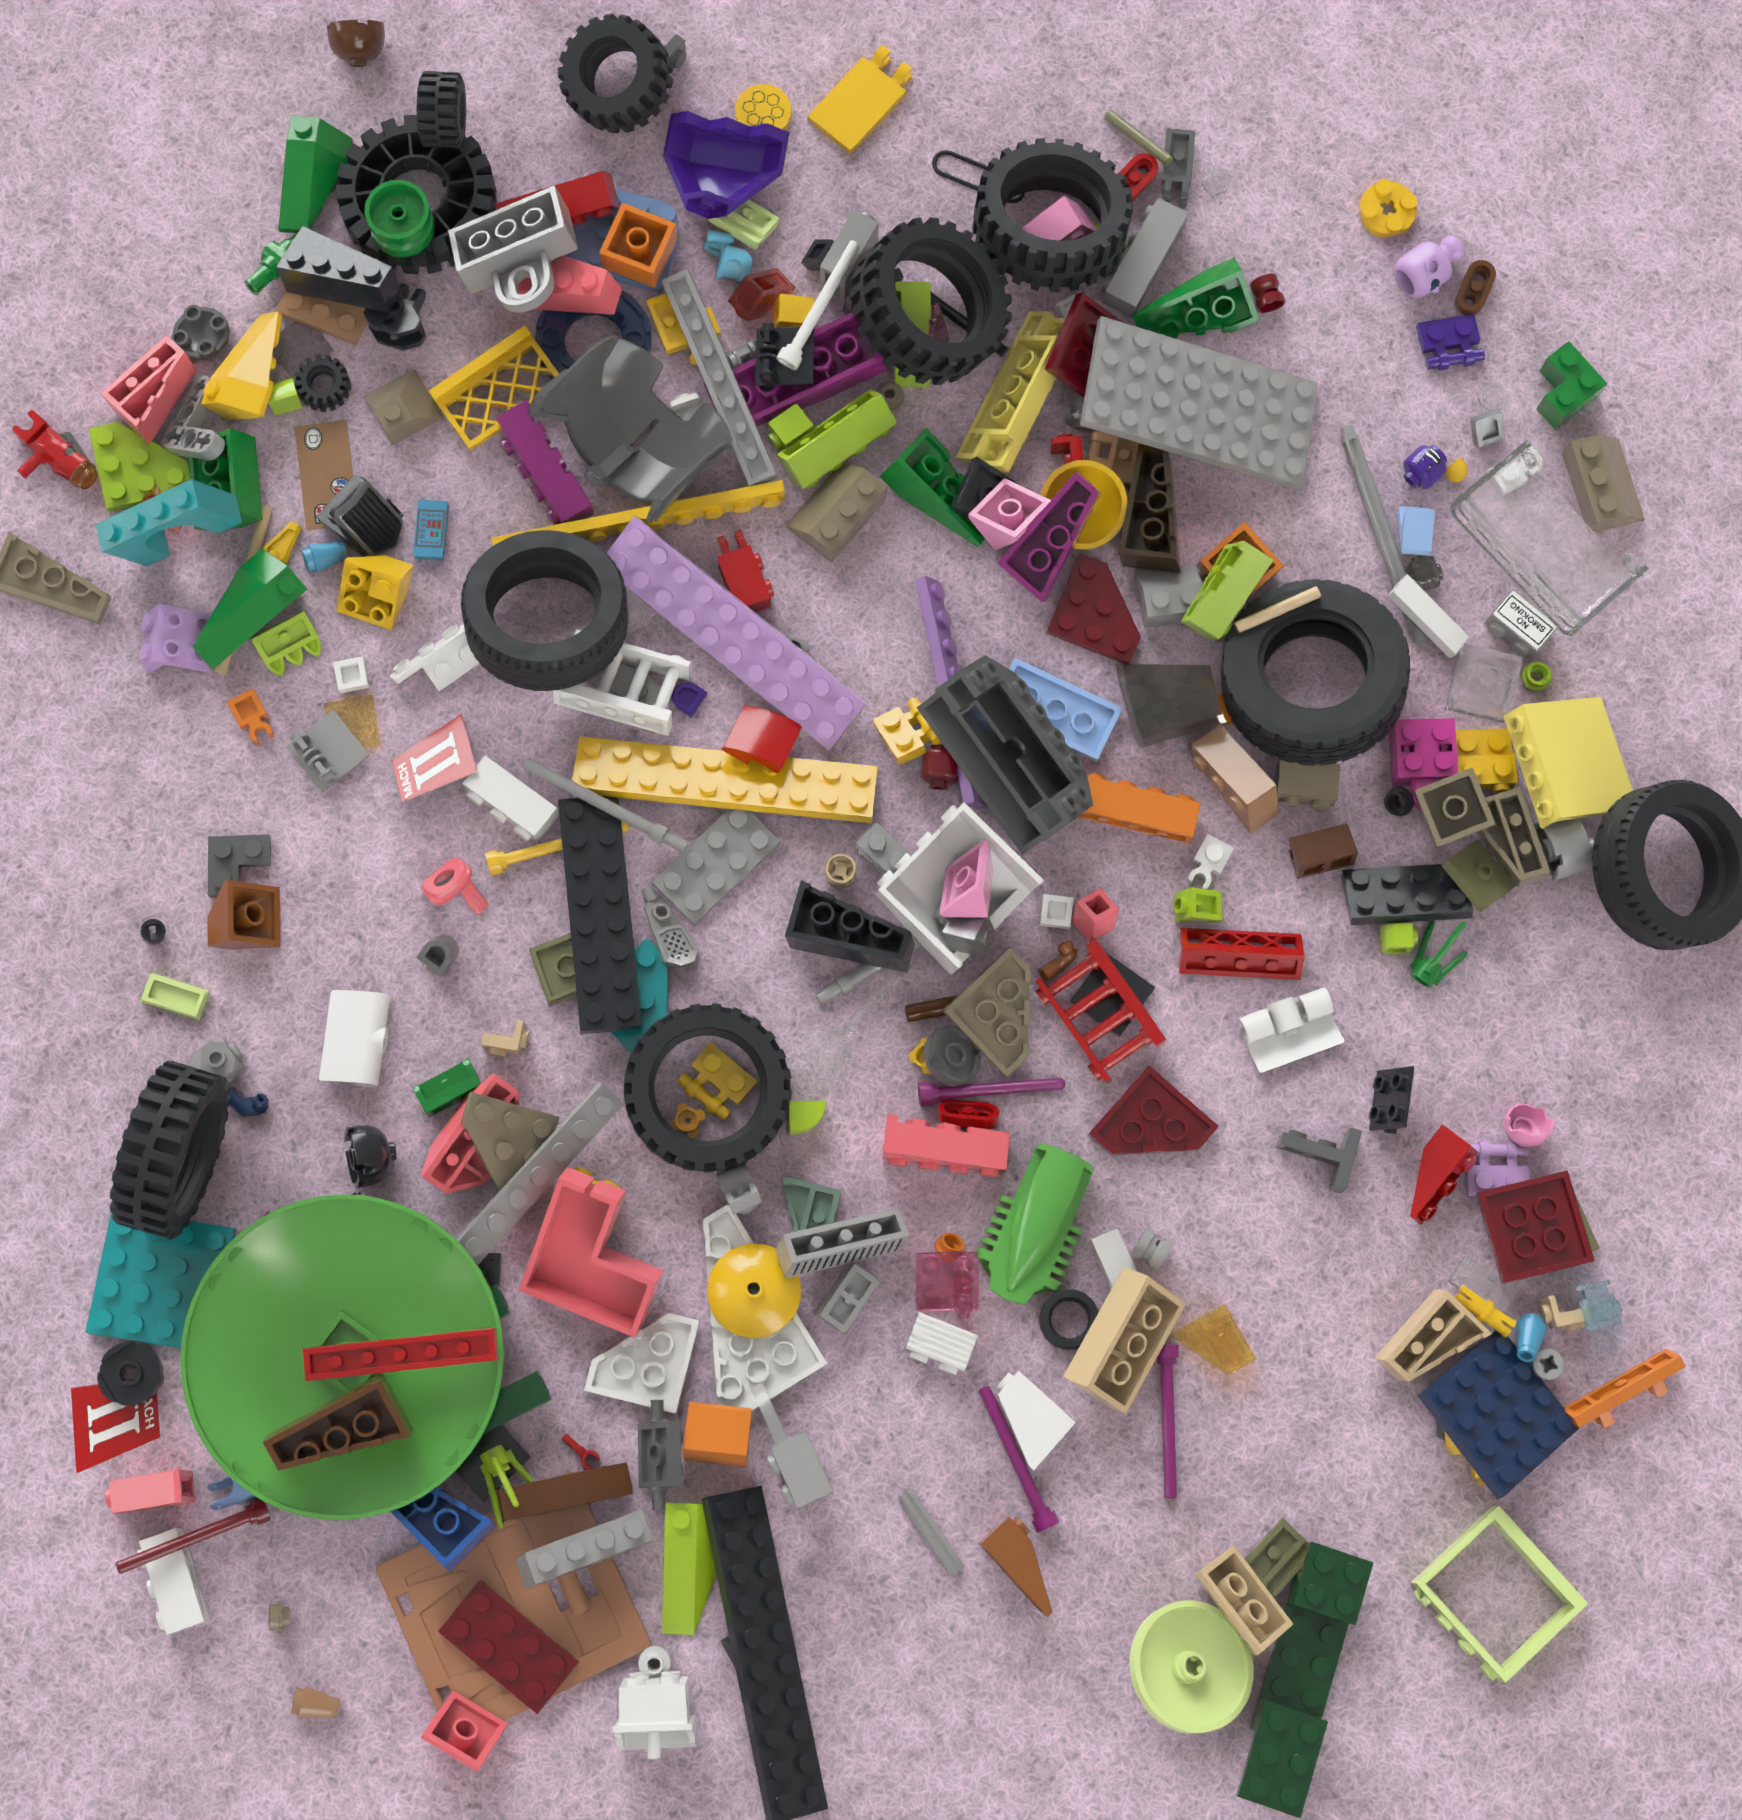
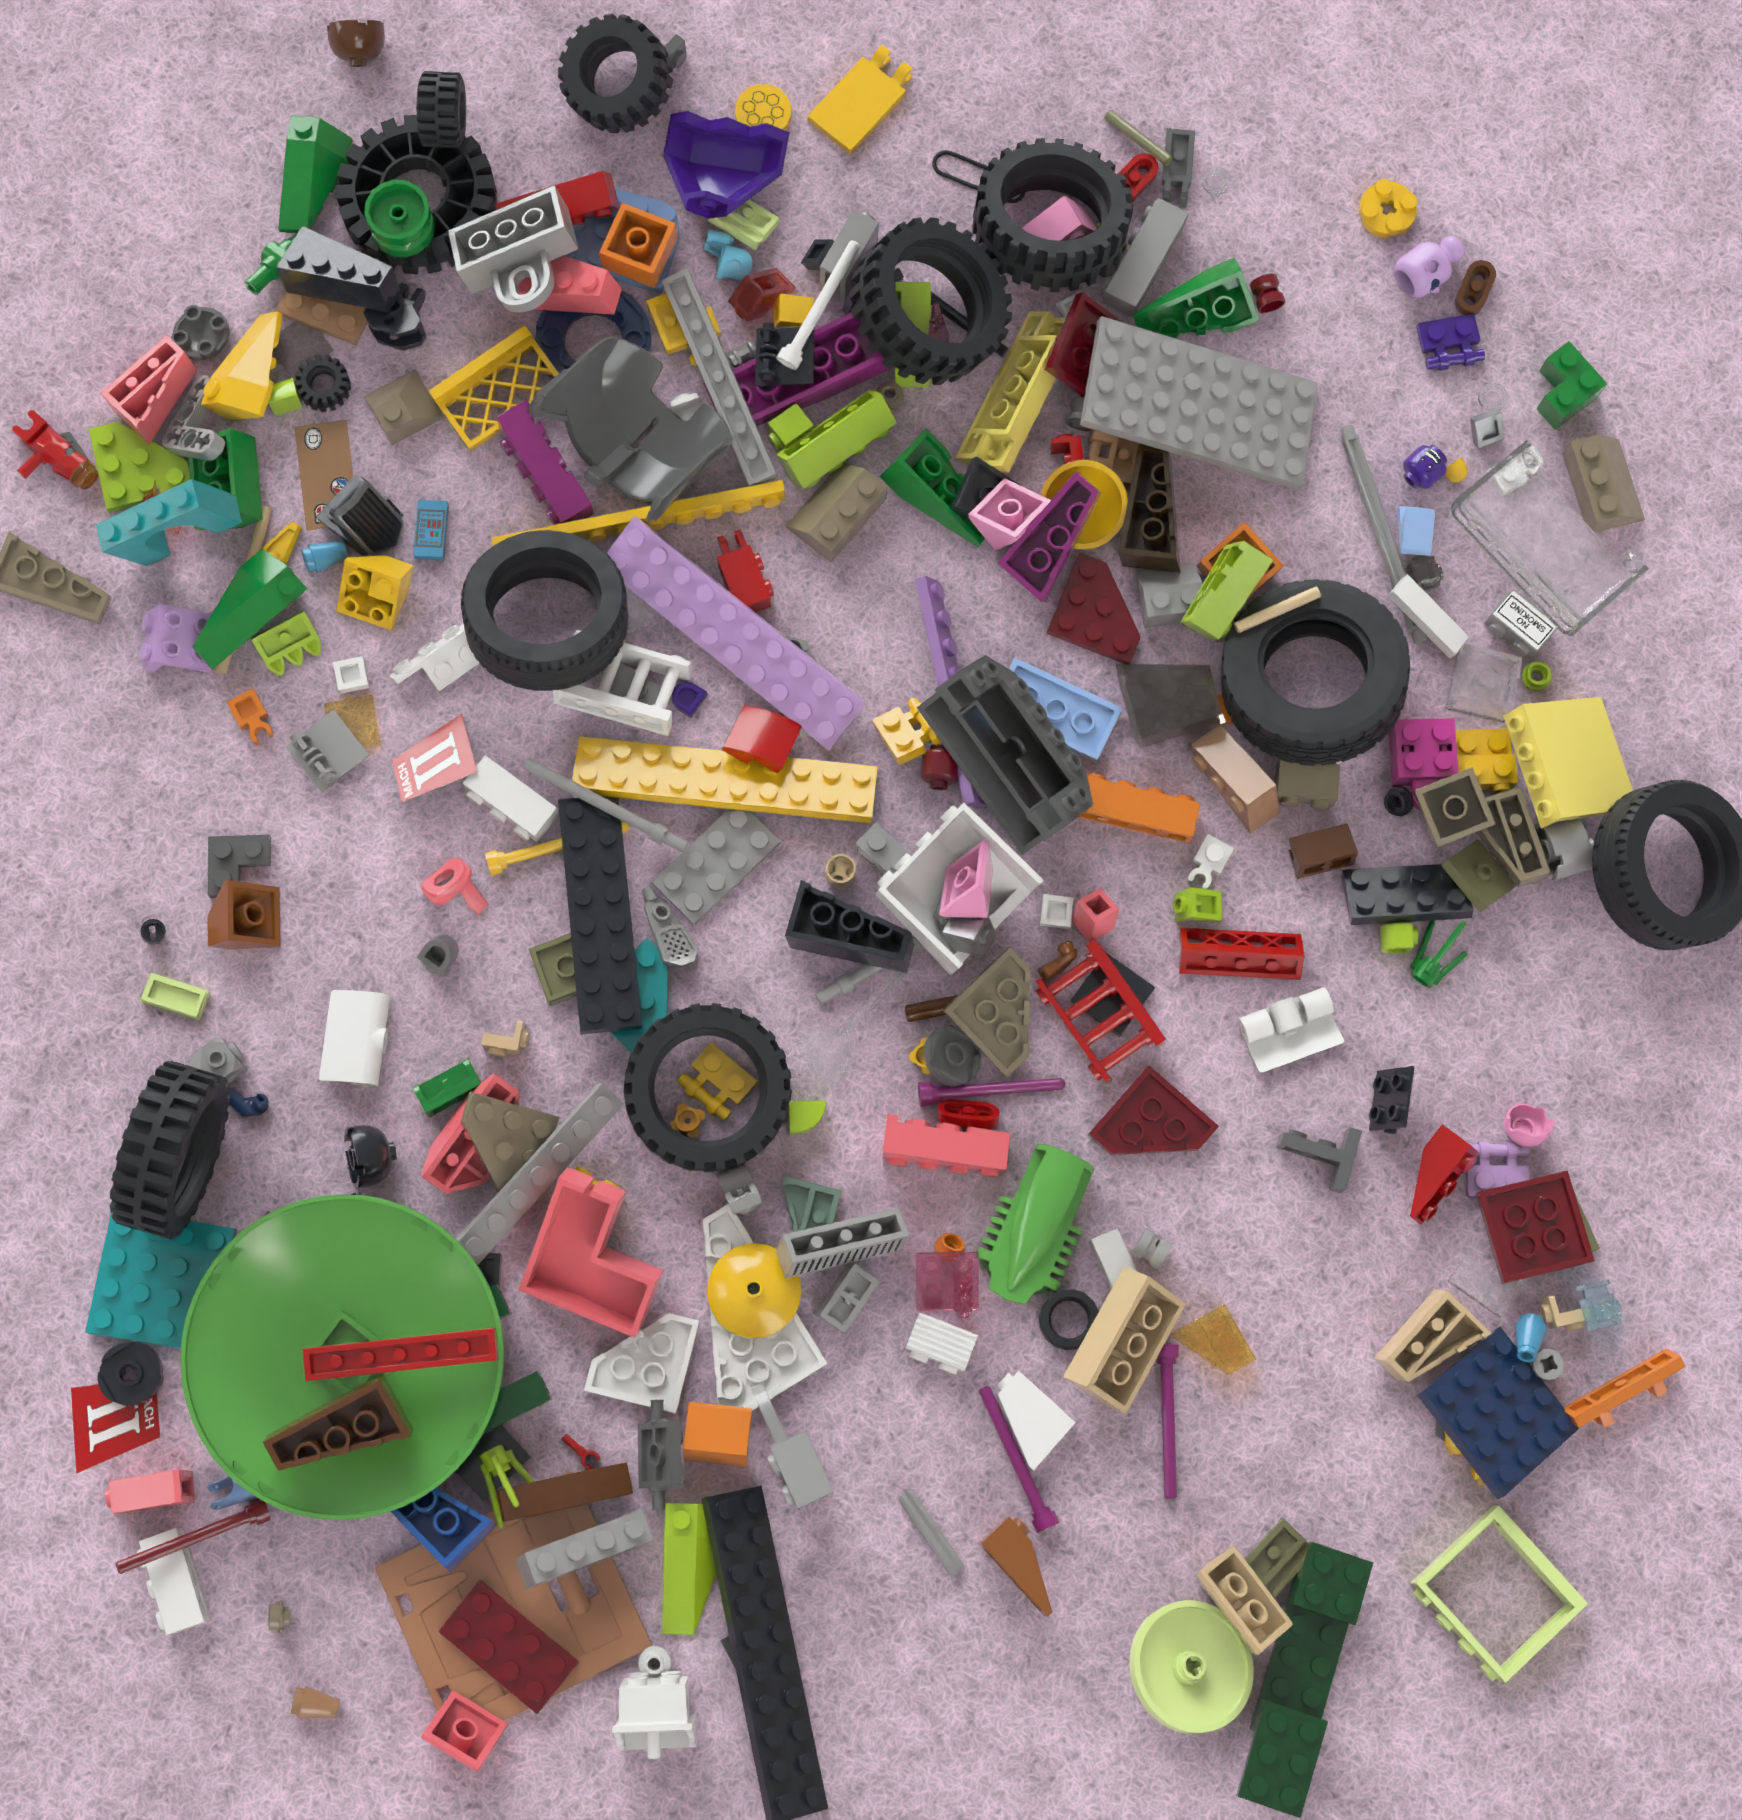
(1485, 1311): yellow pin -> none

